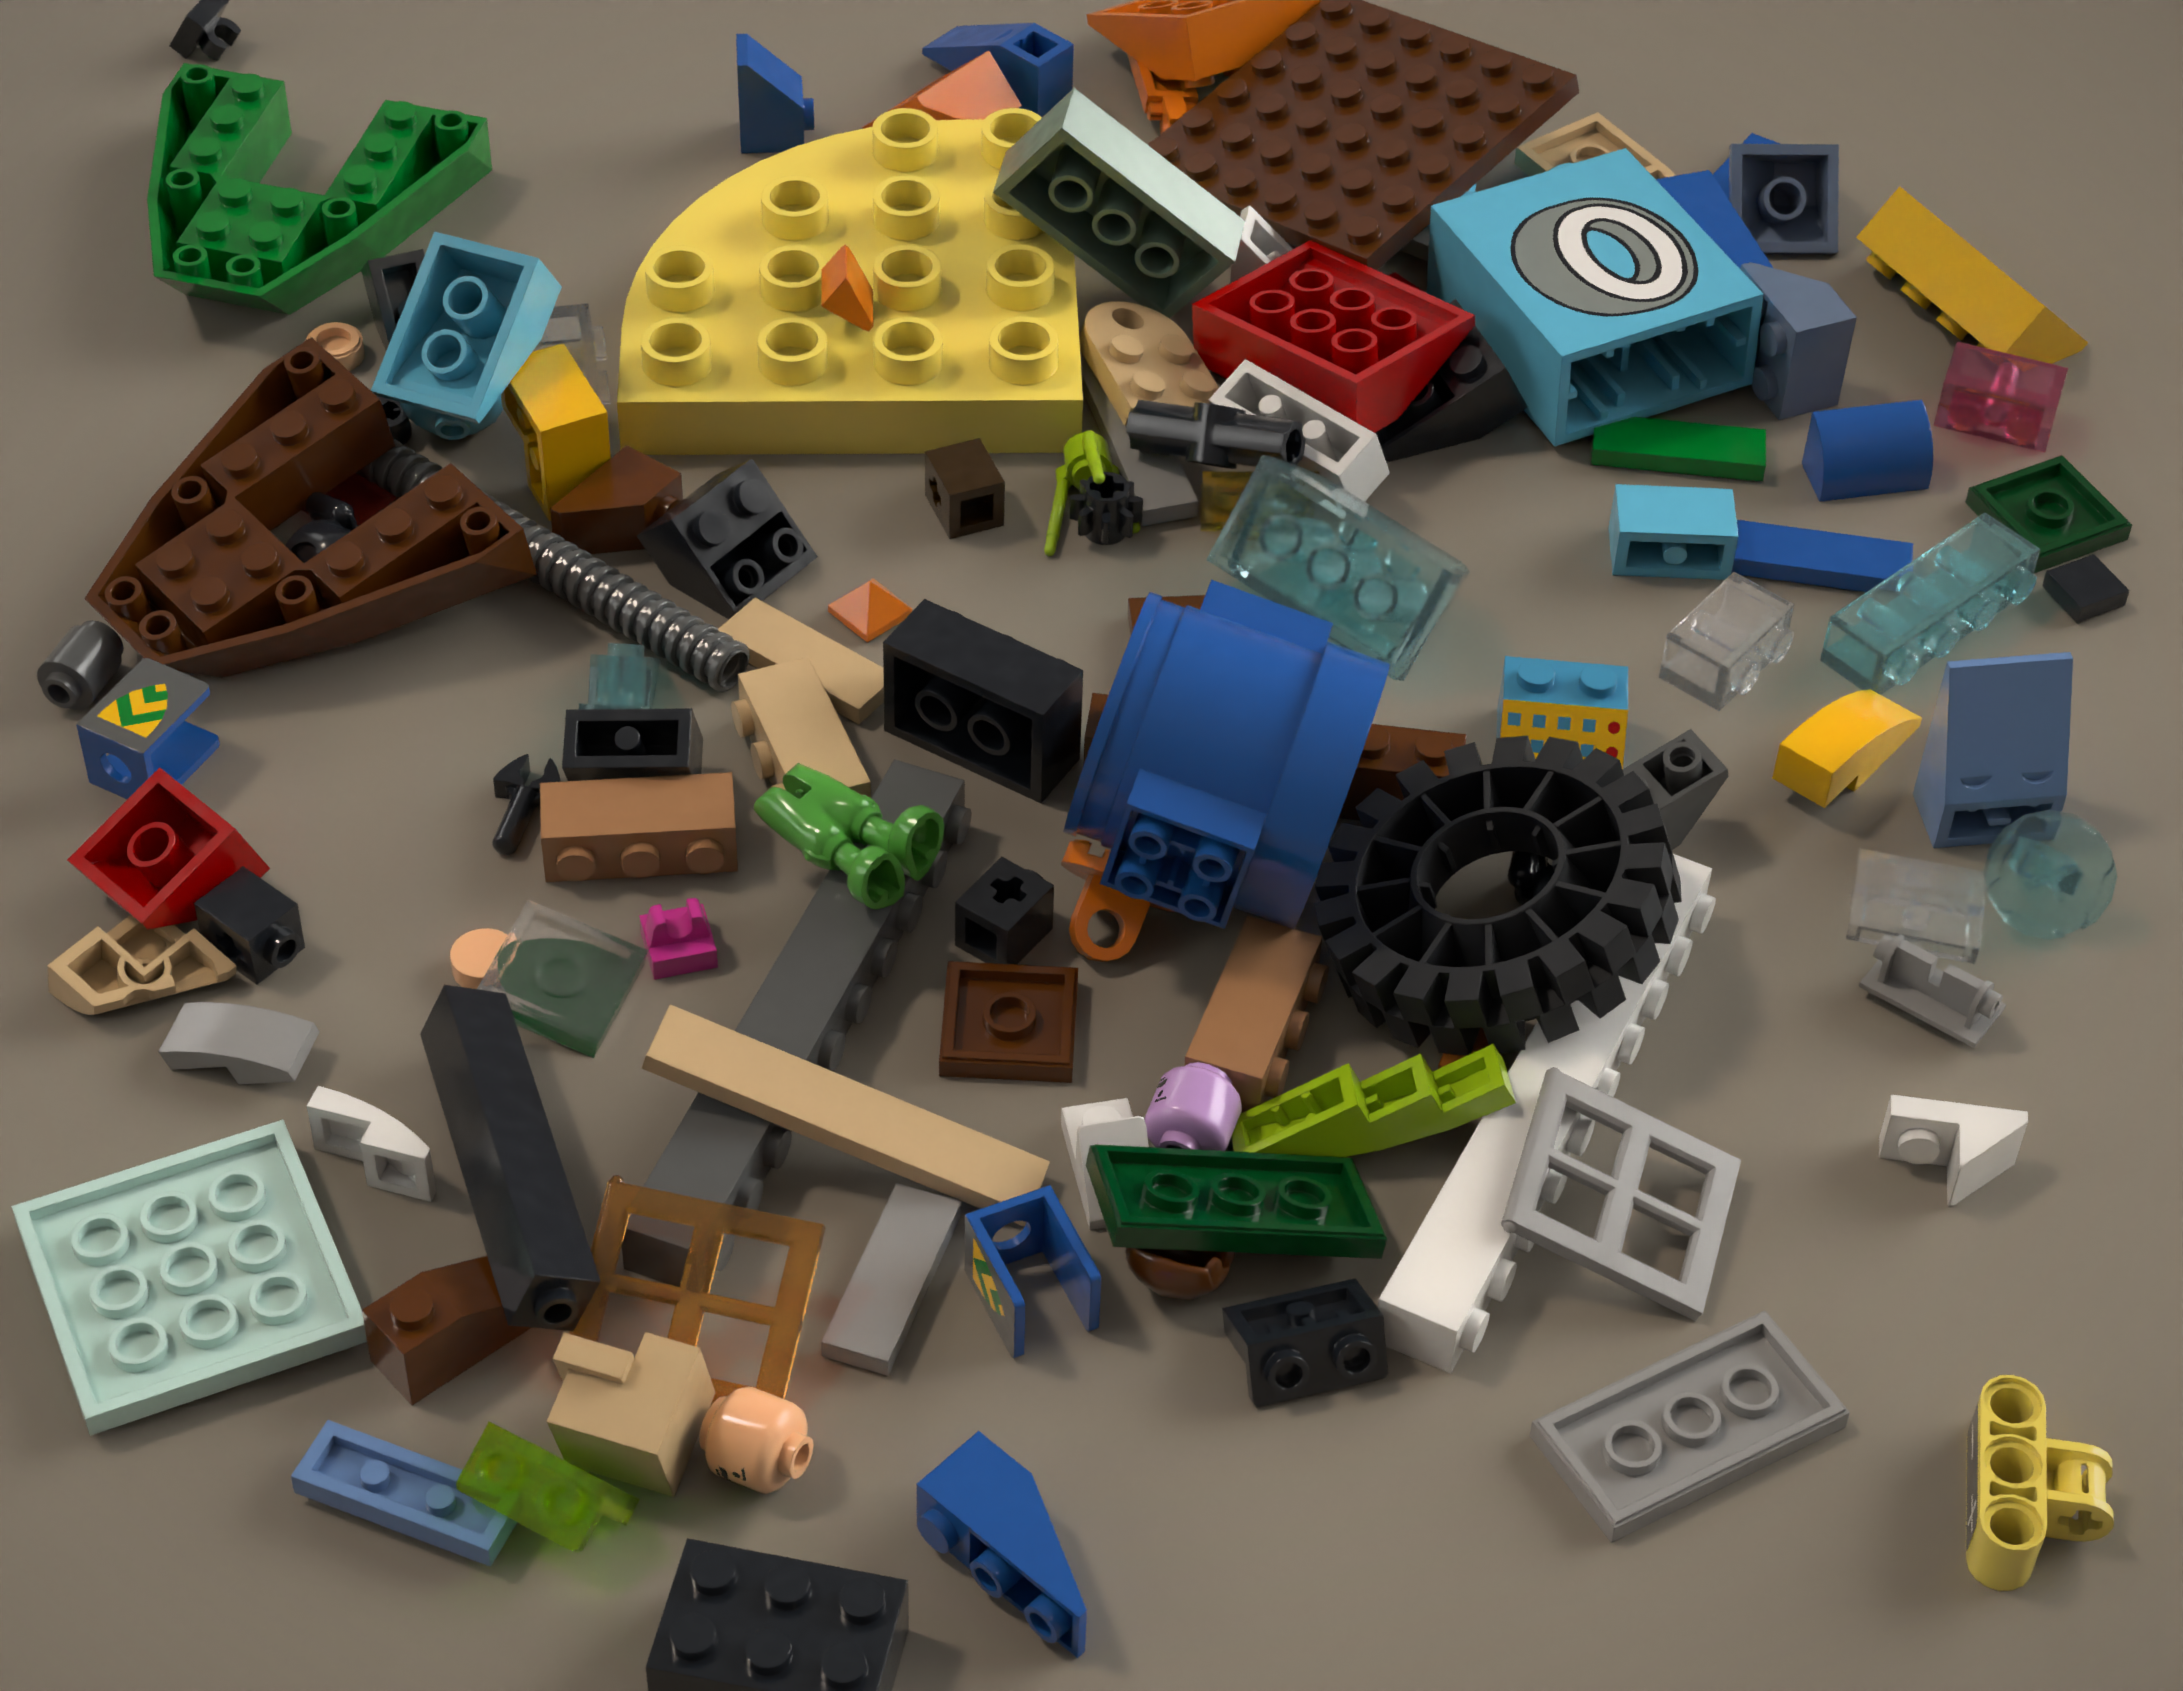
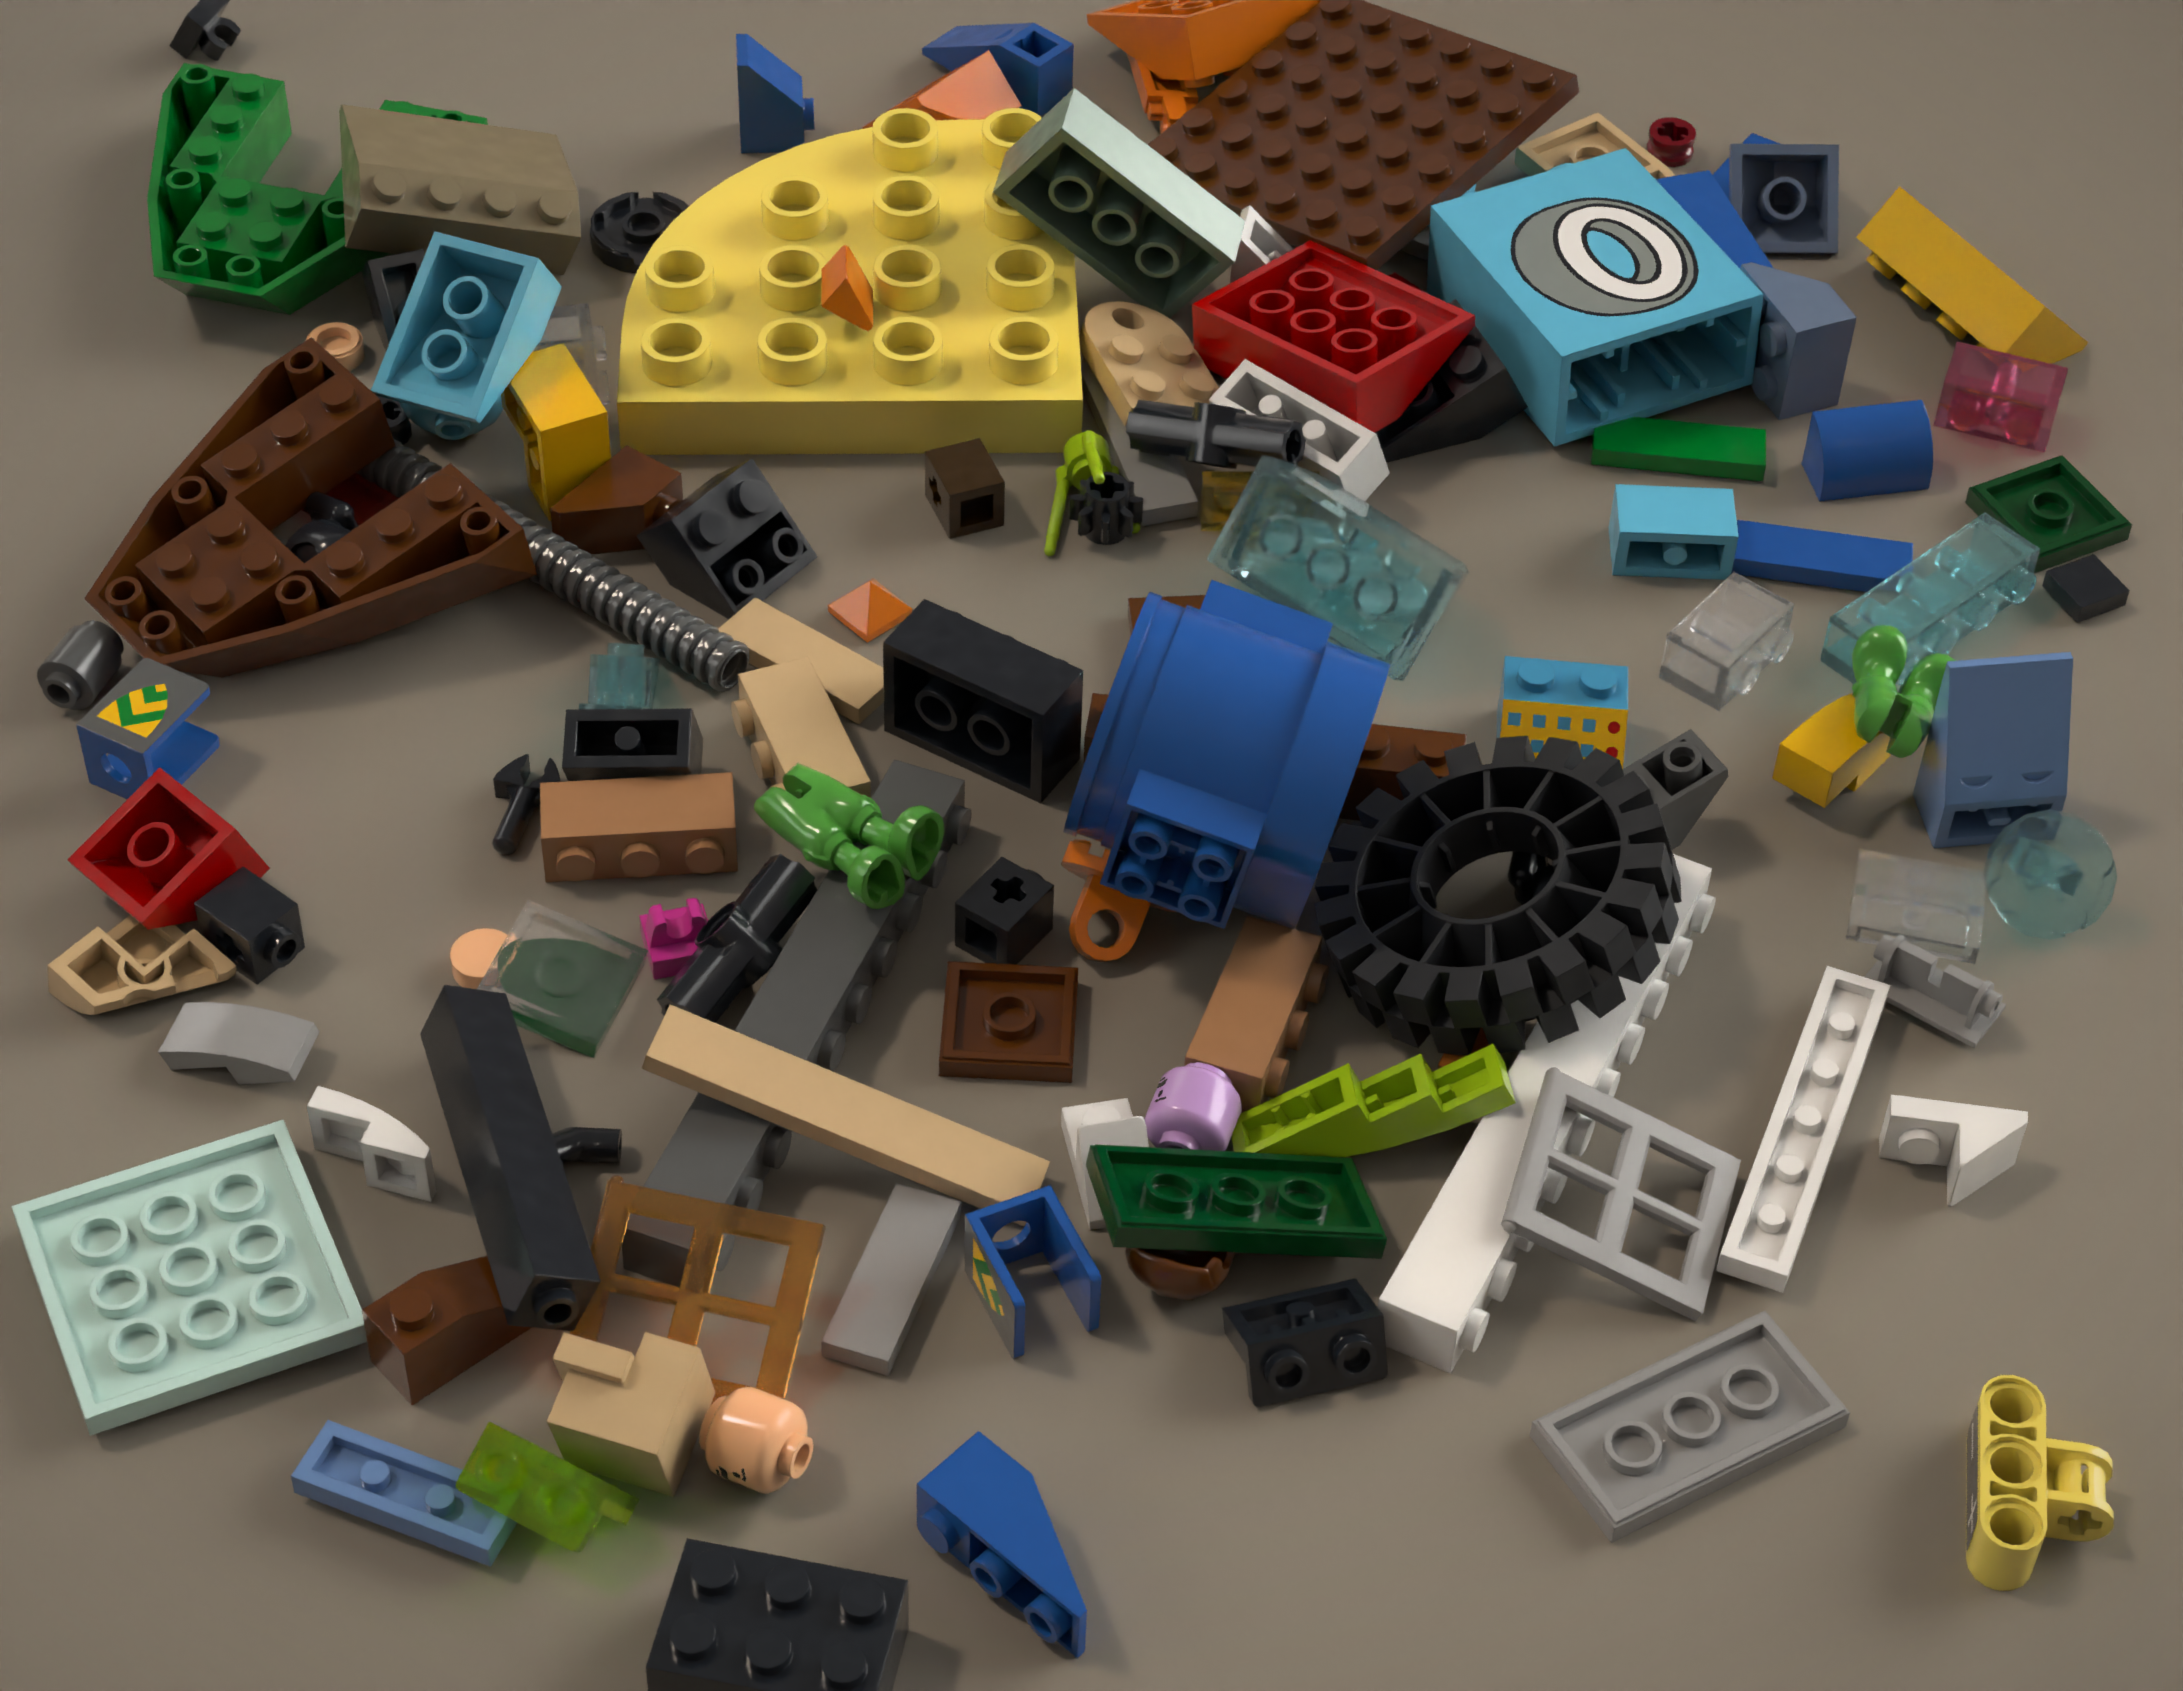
(456, 179): none -> dark tan slope
(589, 1144): none -> black arm
(629, 226): none -> black tile
(741, 940): none -> black piece
(1671, 141): none -> dark red bush
(1803, 1130): none -> white plate
(1877, 704): none -> bright green piece

